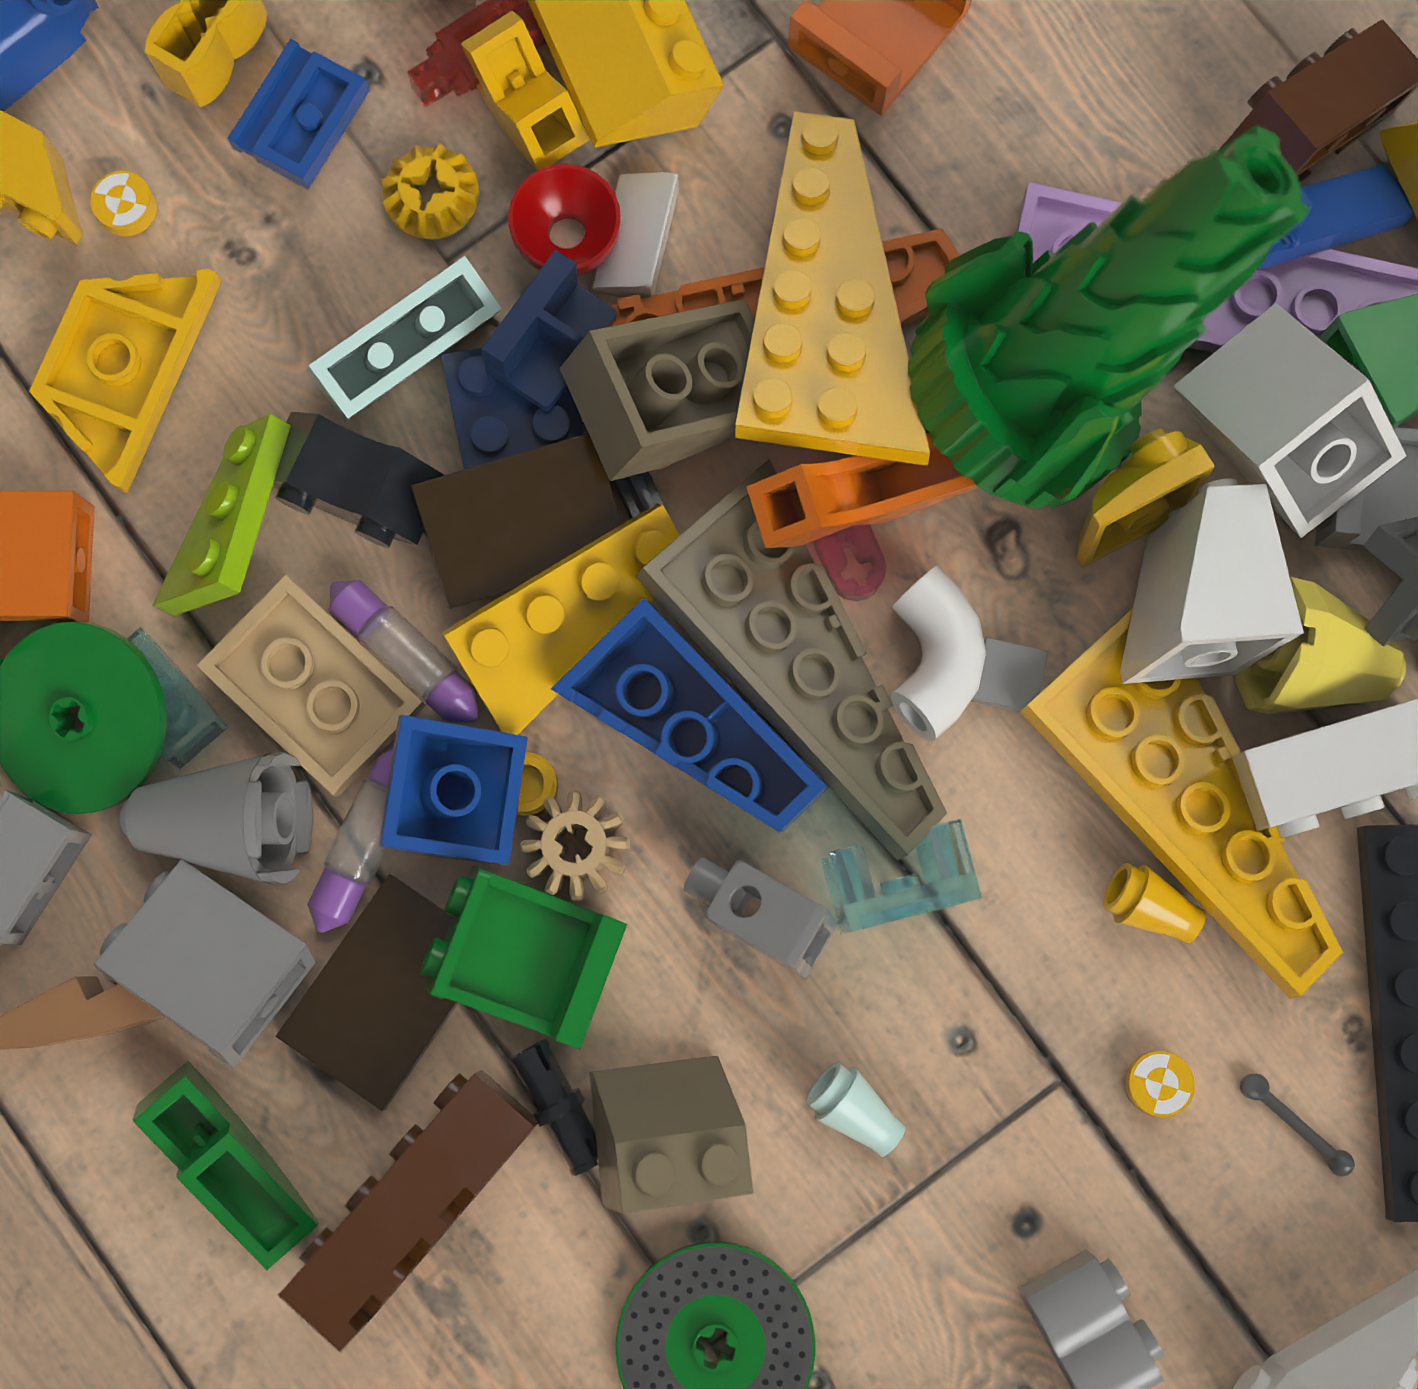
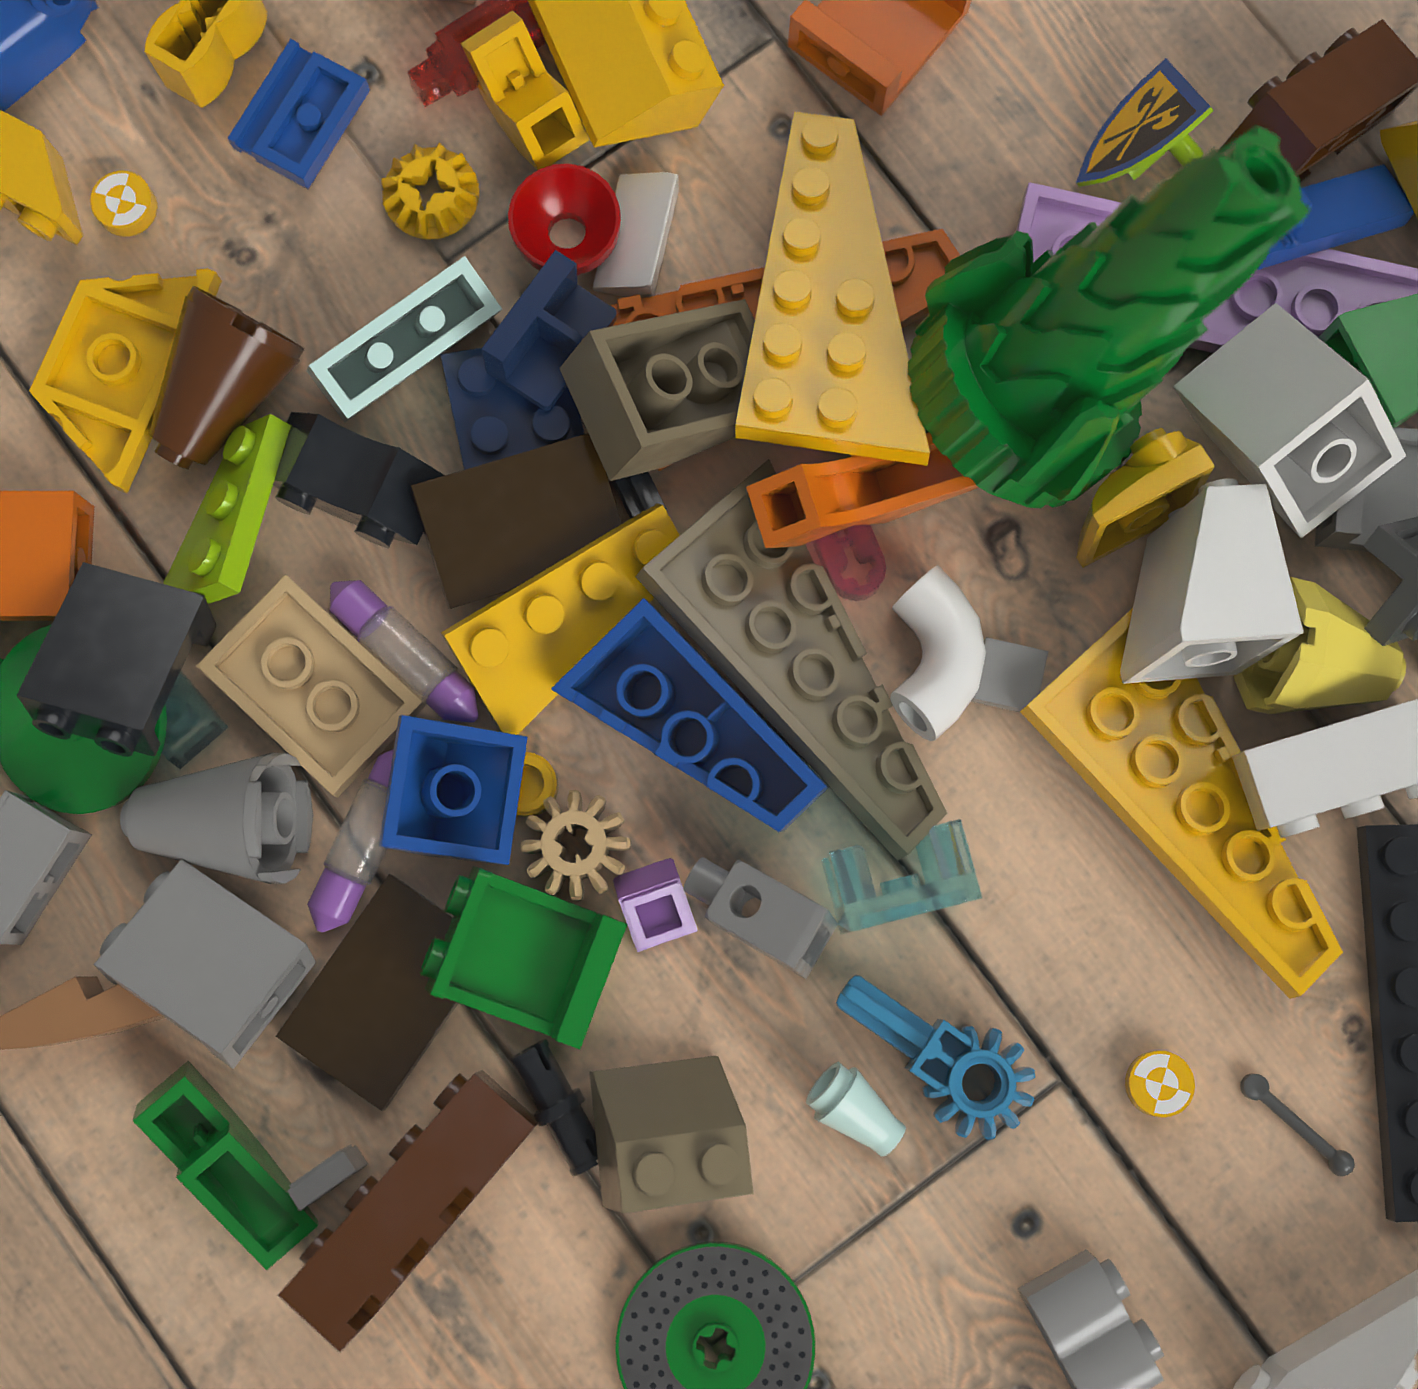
(113, 659): none -> black panel
(215, 377): none -> reddish brown cone
(326, 1176): none -> light grey tile
(654, 904): none -> medium lavender slope
(942, 1056): none -> dark azure gear
(1146, 126): none -> shield
(1150, 903): yellow cone -> none

